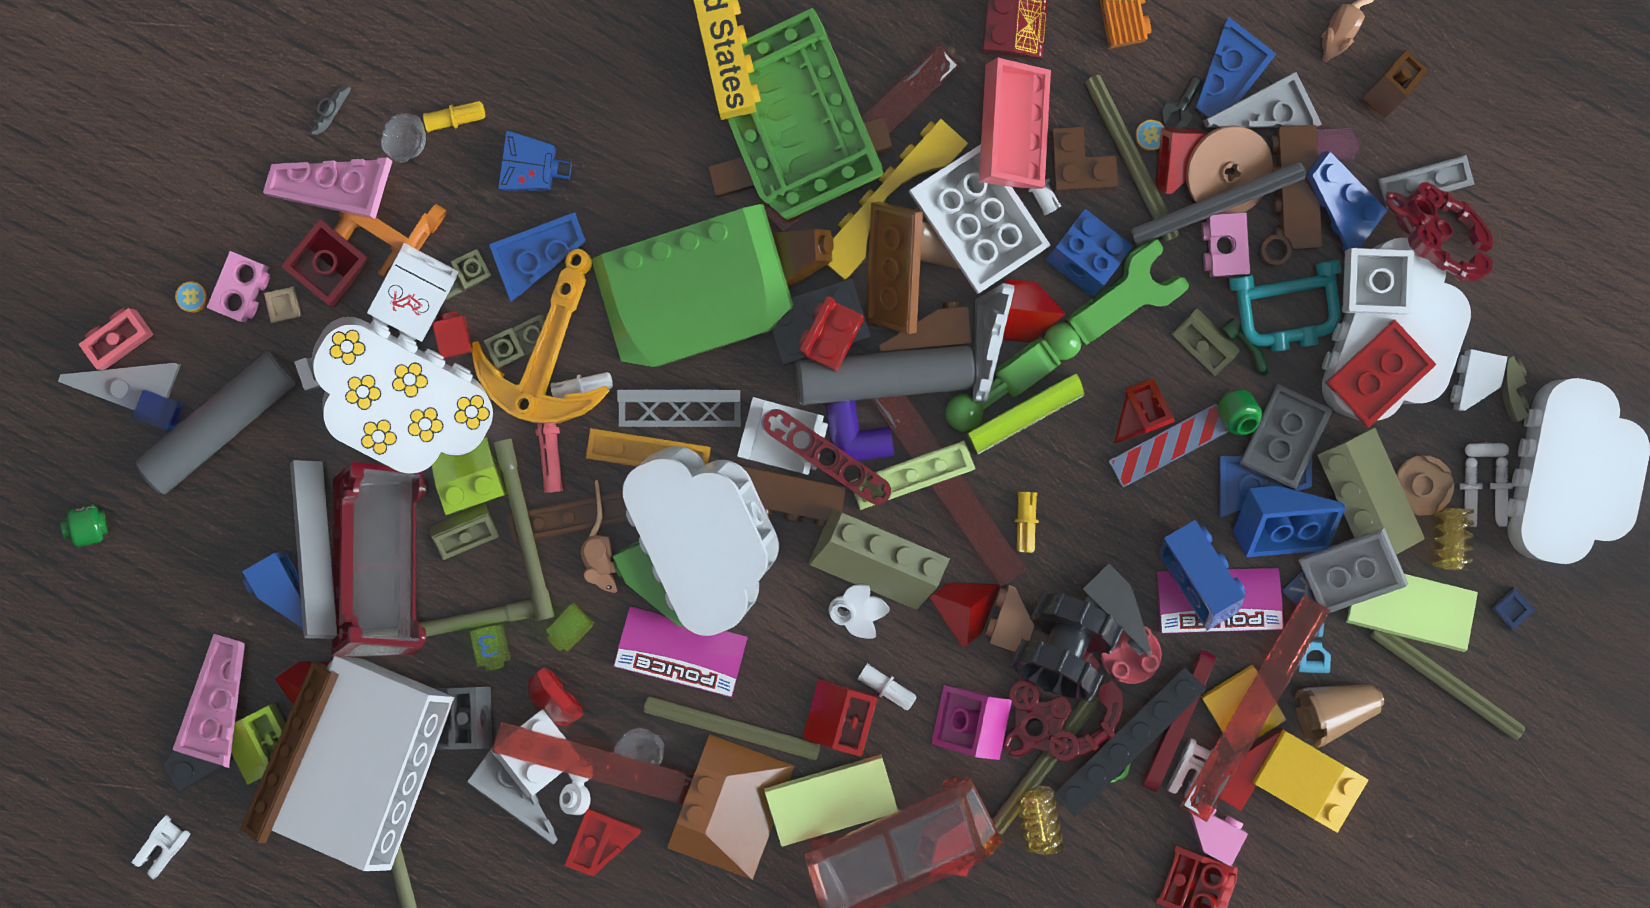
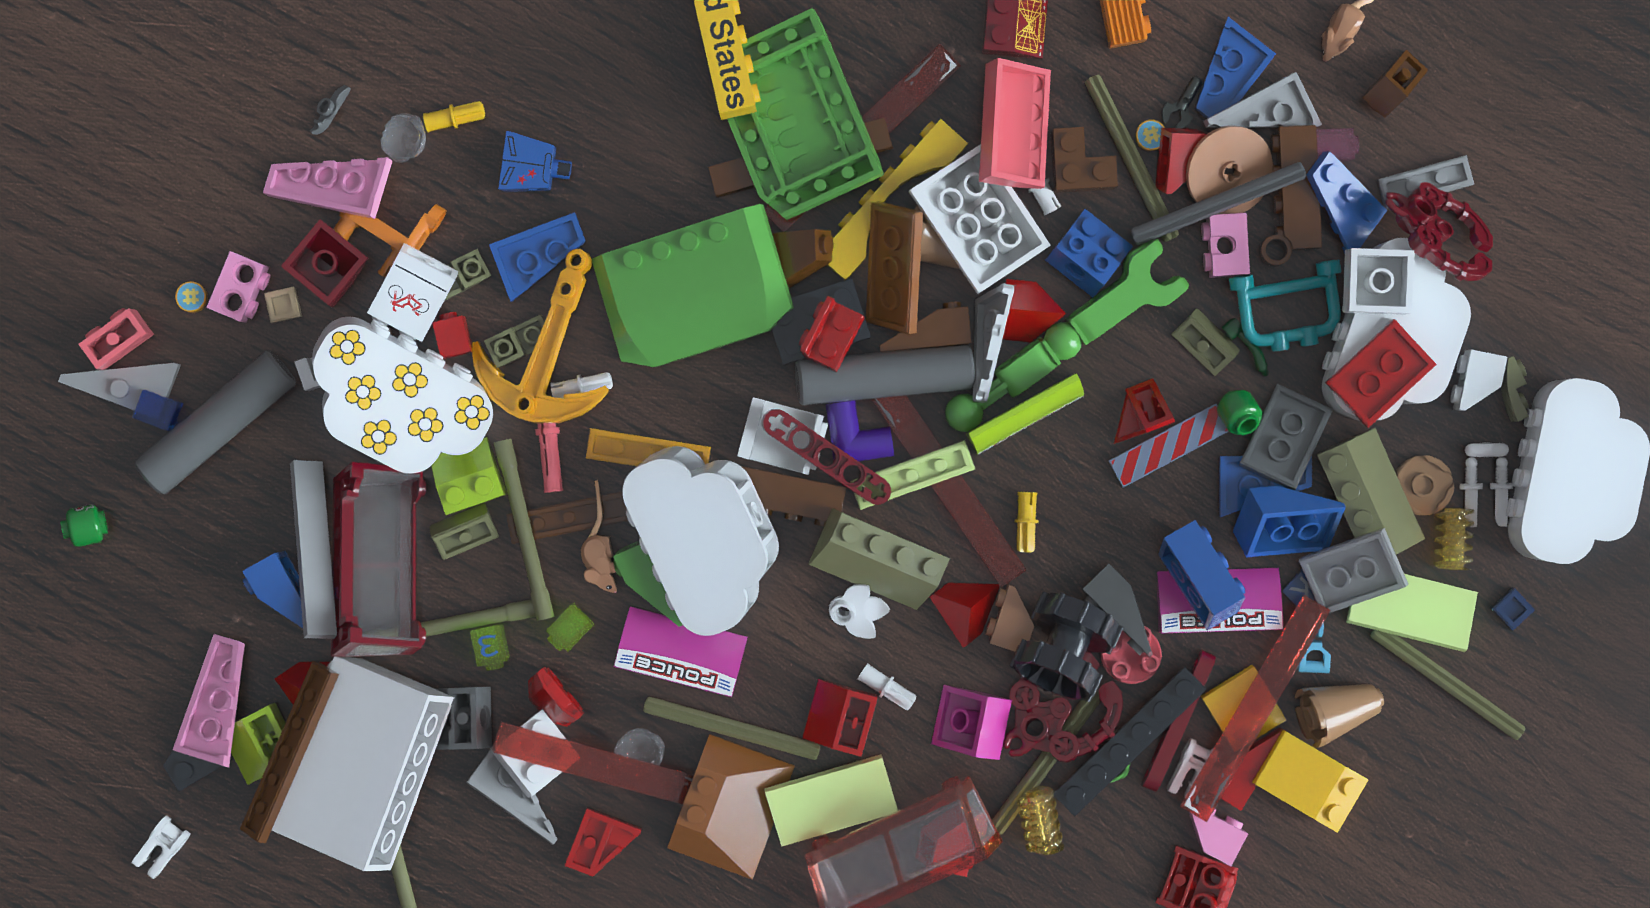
(575, 796): white plate -> none
(679, 396): light grey fence -> none

